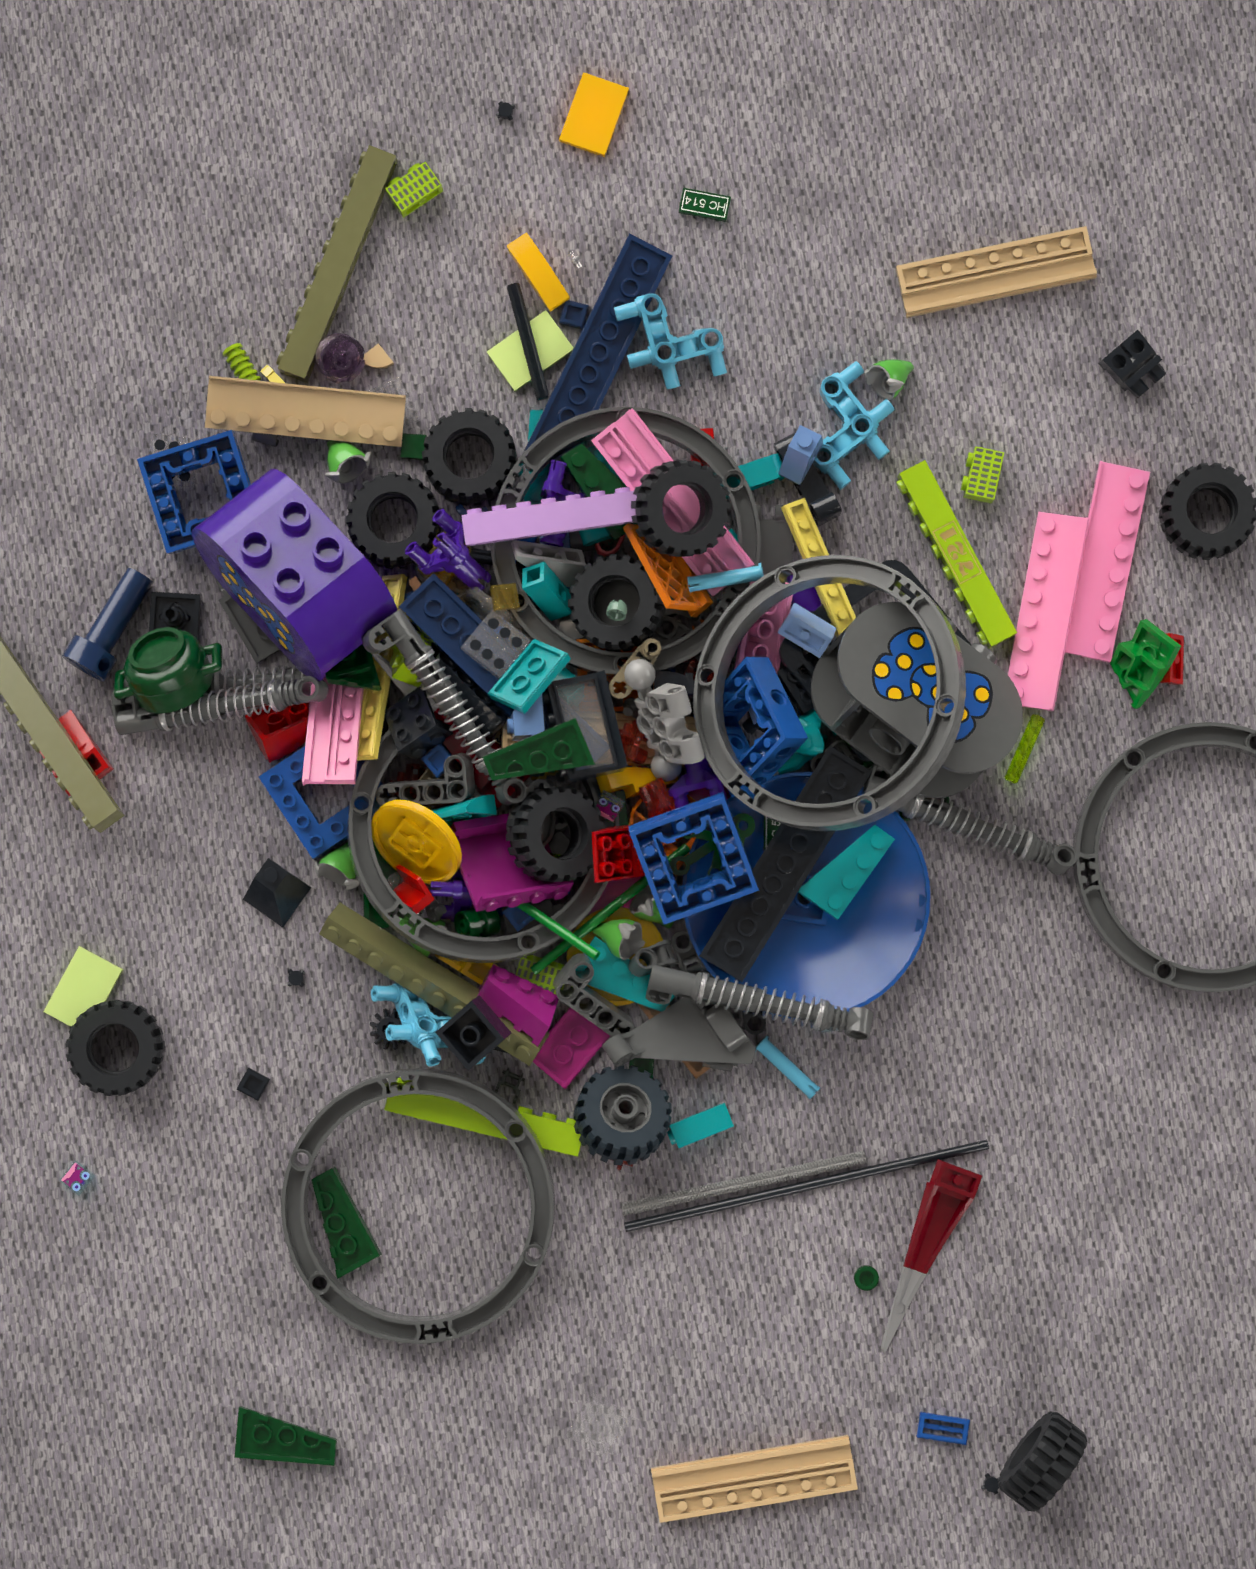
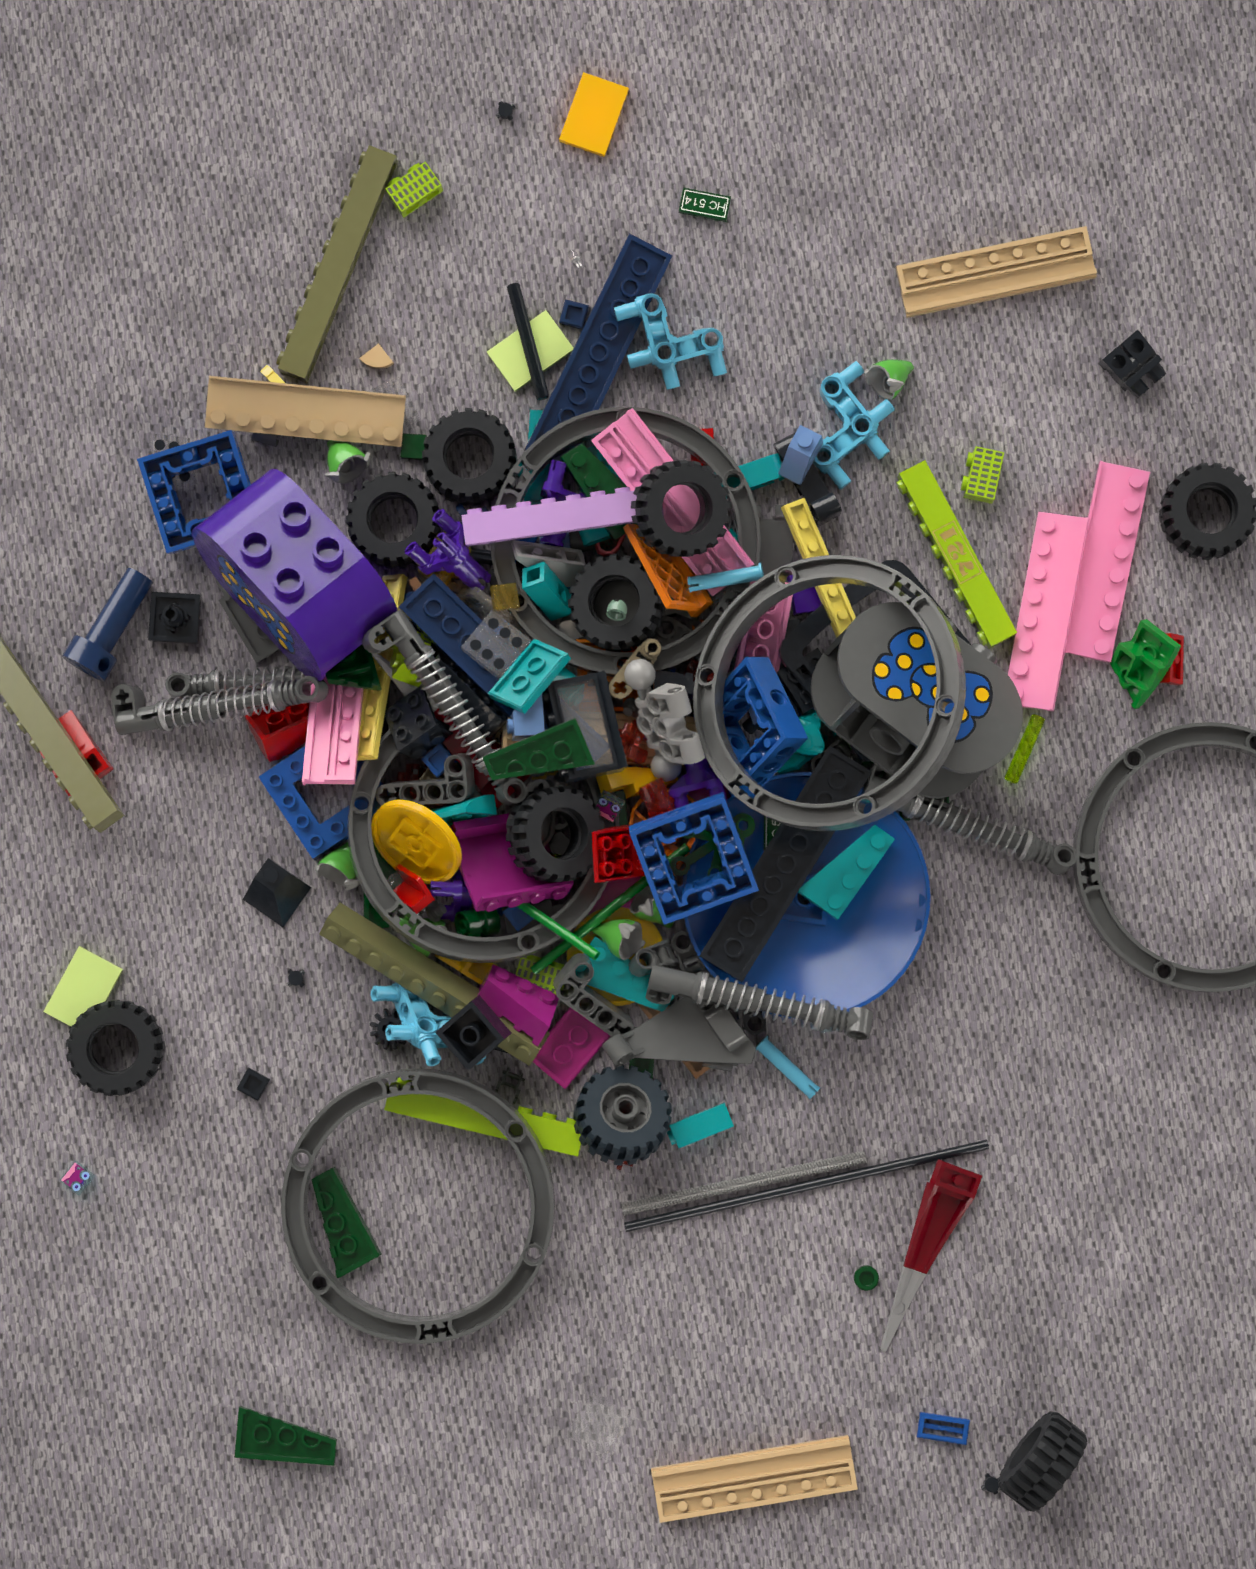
(167, 670): dark green piece -> none
(240, 362): lime piece -> none
(340, 357): clear purple cylinder -> none
(538, 272): yellow slope -> none
(807, 630): light blue panel -> none

